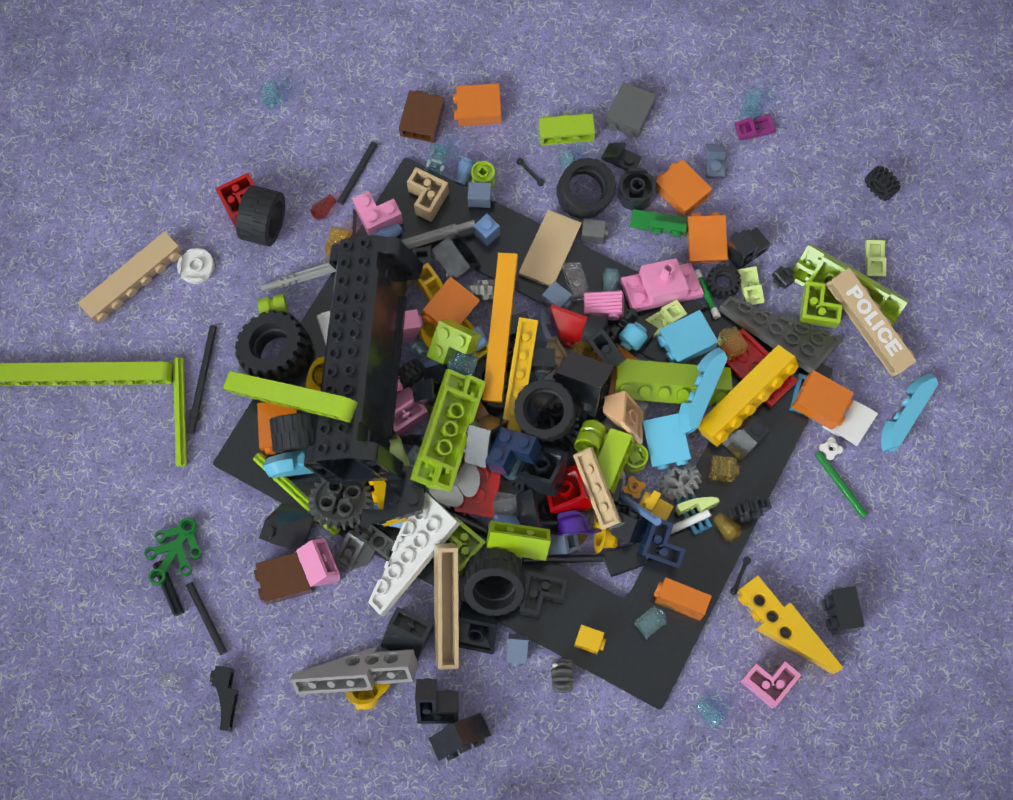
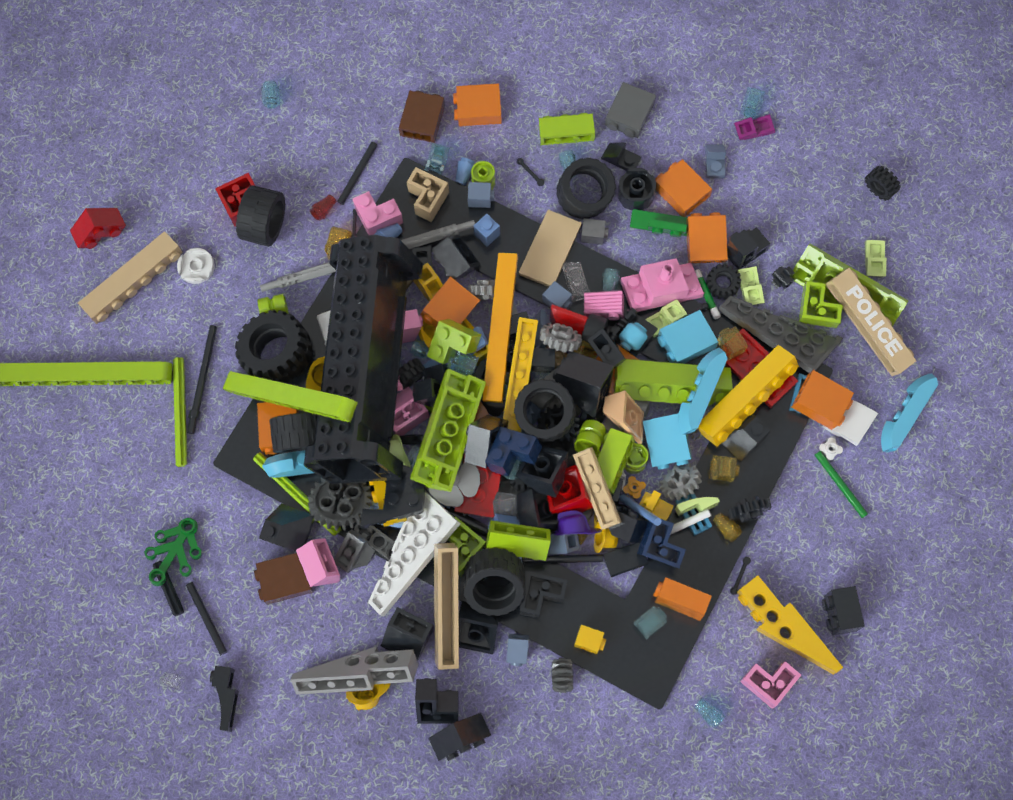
(95, 224): none -> red brick
(560, 337): none -> light grey gear

